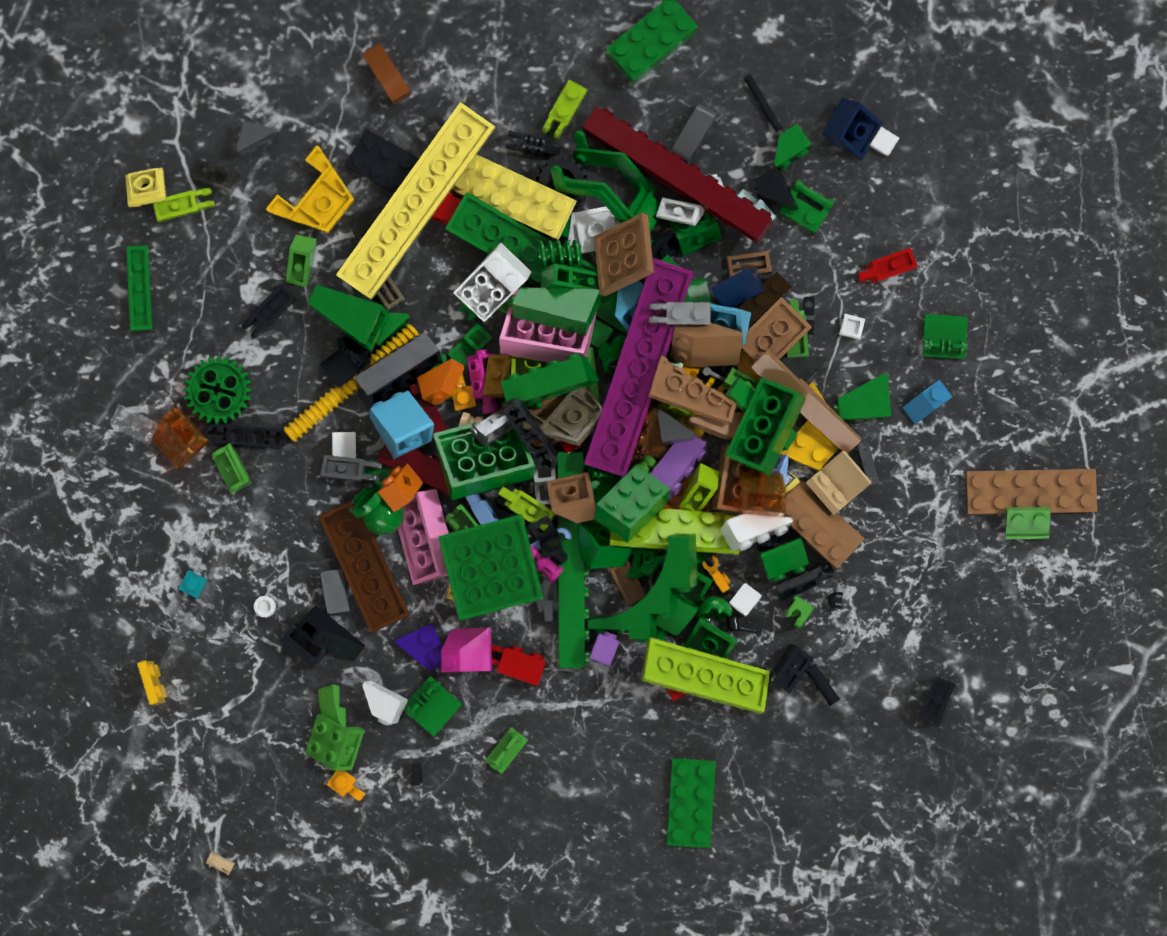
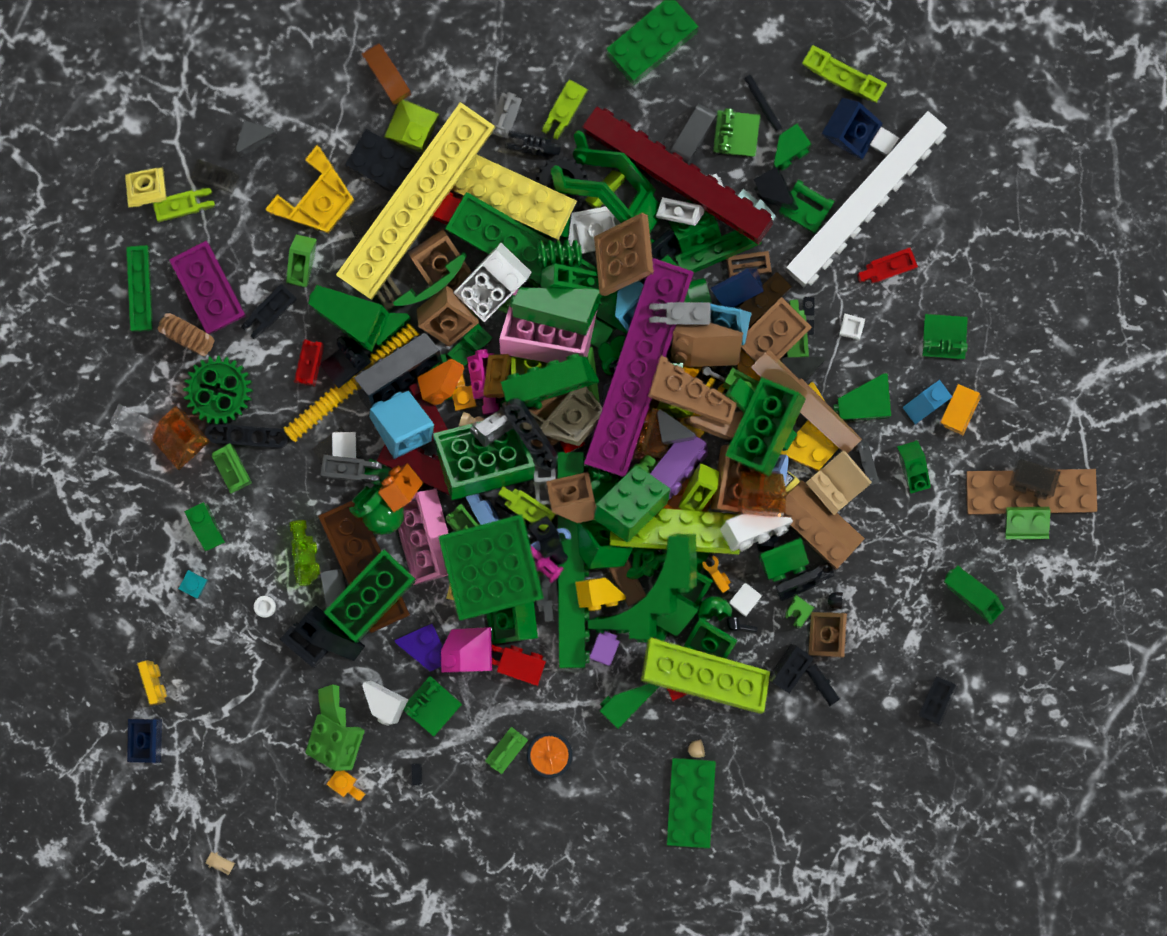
(144, 740): none -> dark blue slope
(185, 334): none -> medium nougat gear
(204, 526): none -> green slope
(207, 287): none -> magenta plate
(305, 556): none -> clear neon green brick
(309, 363): none -> red hinge
(370, 596): none -> green brick
(410, 296): none -> green slope
(411, 126): none -> lime slope
(433, 256): none -> medium nougat slope
(446, 317): none -> medium nougat slope
(505, 114): none -> light grey hinge
(513, 624): none -> green slope
(549, 755): none -> orange wheel
(596, 592): none -> yellow slope
(613, 180): none -> lime slope
(623, 705): none -> green slope
(696, 749): none -> tan hinge
(714, 251): none -> green plate
(736, 133): none -> bright green hinge
(827, 634): none -> medium nougat slope
(843, 75): none -> lime slope
(865, 200): none -> white brick
(914, 466): none -> green slope
(960, 409): none -> light orange hinge
(974, 594): none -> green slope
(1034, 478): none -> clear smoke brick

